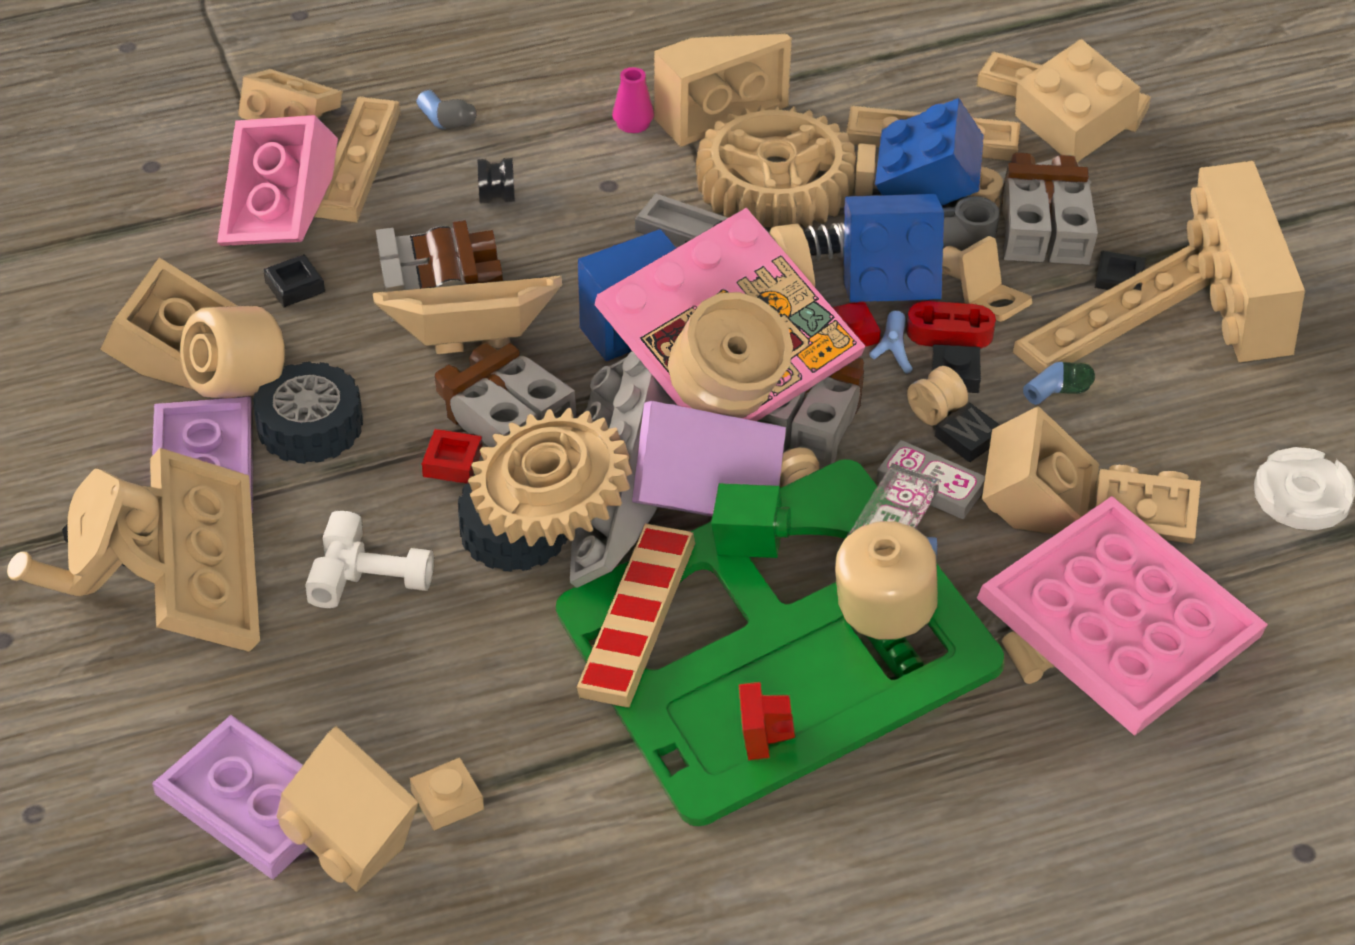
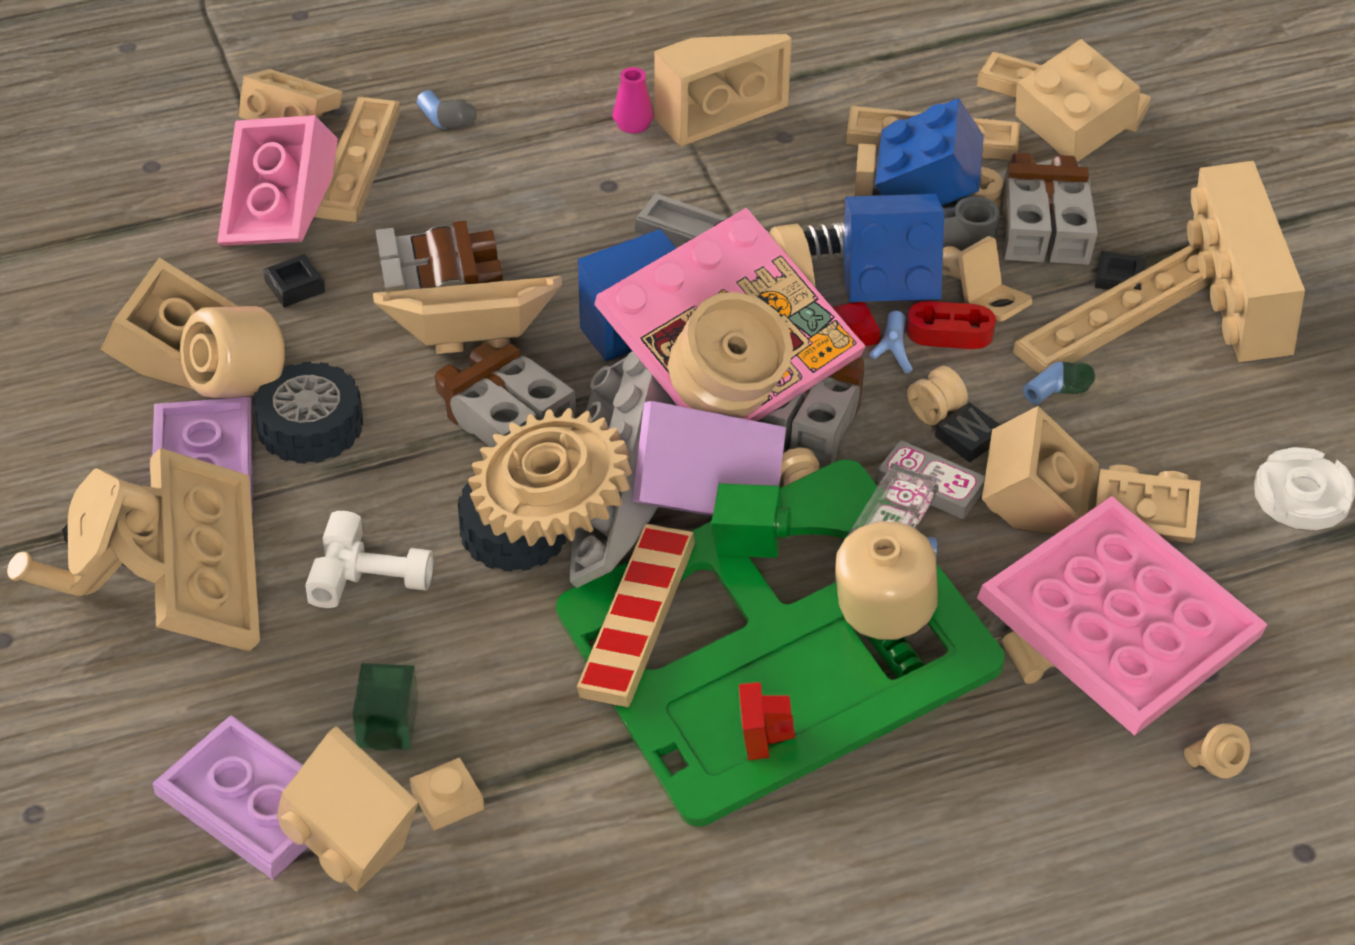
(385, 706): none -> clear green brick
(451, 456): red plate -> none
(495, 180): black wheel -> none
(738, 176): tan gear -> none
(962, 360): black plate -> none
(1221, 752): none -> tan plate

